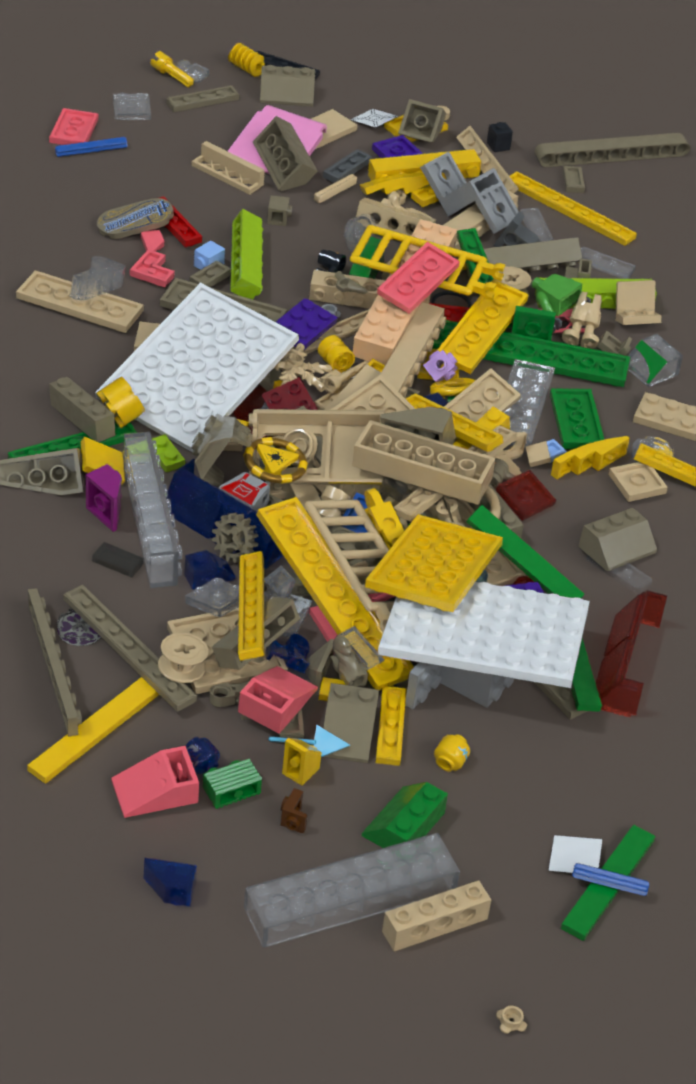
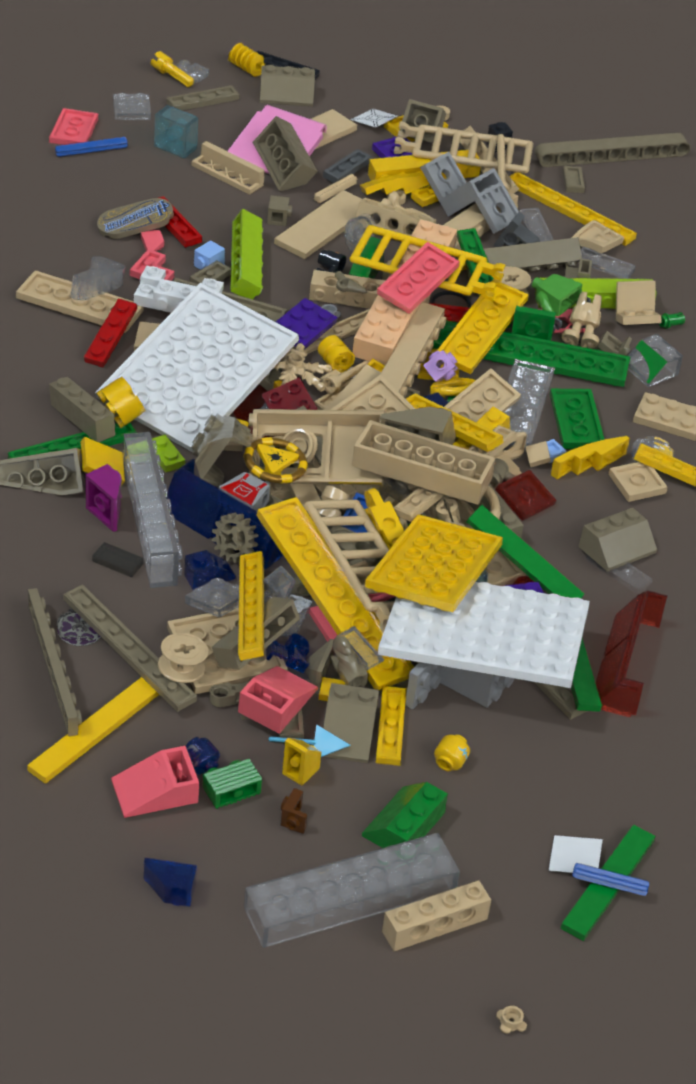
(110, 333): none -> red plate
(164, 294): none -> white bracket
(176, 131): none -> clear light blue brick
(319, 226): none -> tan tile
(418, 132): none -> tan bar
(501, 160): none -> tan piece
(598, 237): none -> tan plate
(671, 320): none -> green pin

